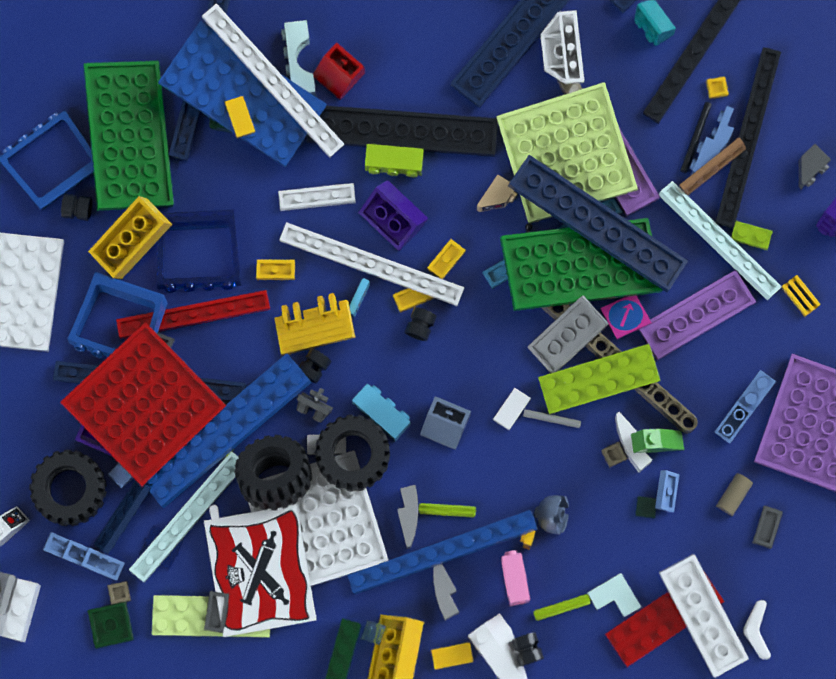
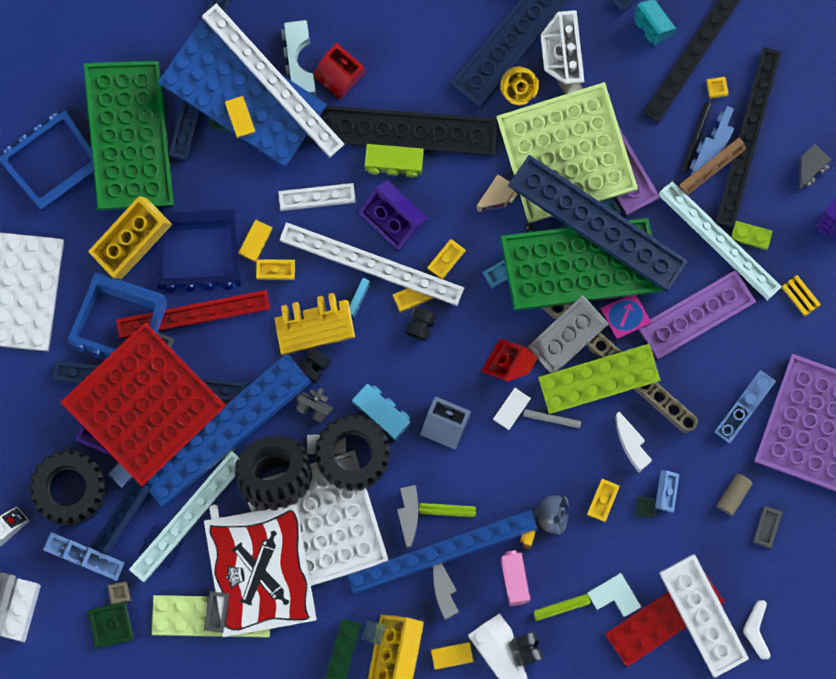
(78, 207): black wheel -> none
(255, 240): none -> yellow tile
(509, 361): none -> red slope
(519, 85): none -> yellow cylinder
(603, 500): none -> yellow plate
(614, 454): dark tan tile -> none
(657, 440): bright green slope -> none

